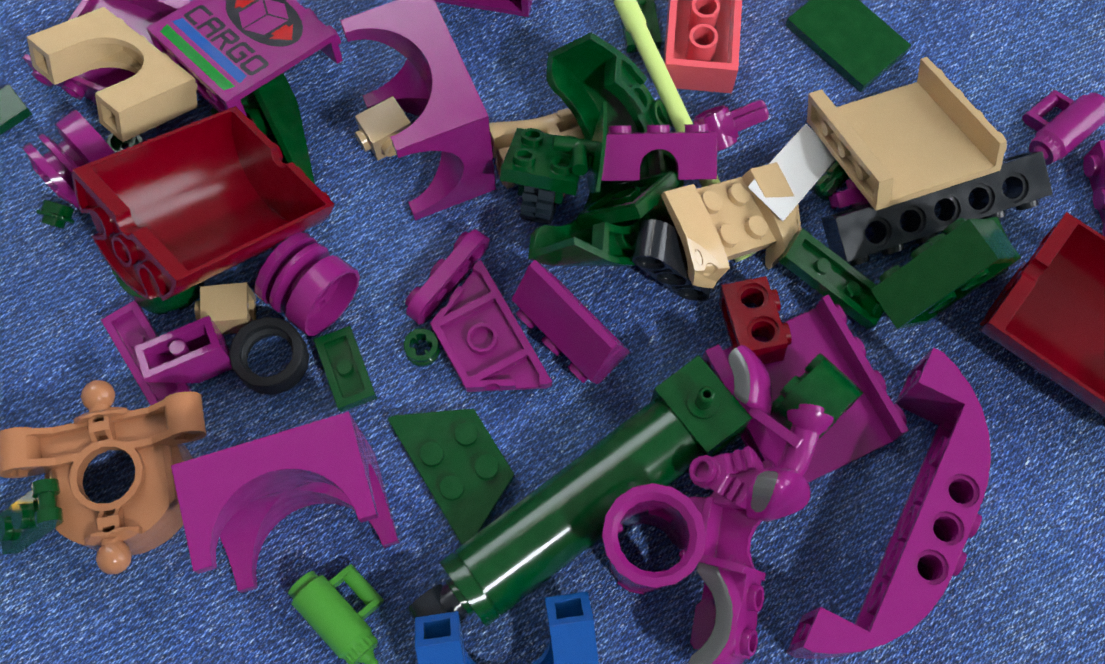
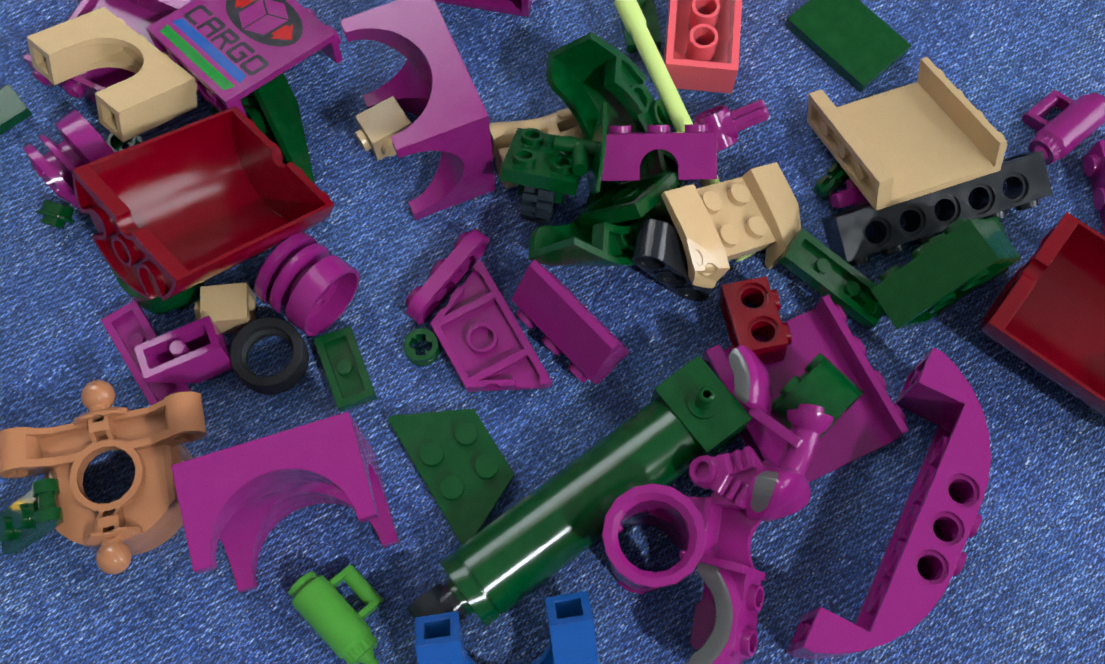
(803, 164): white sticker -> none

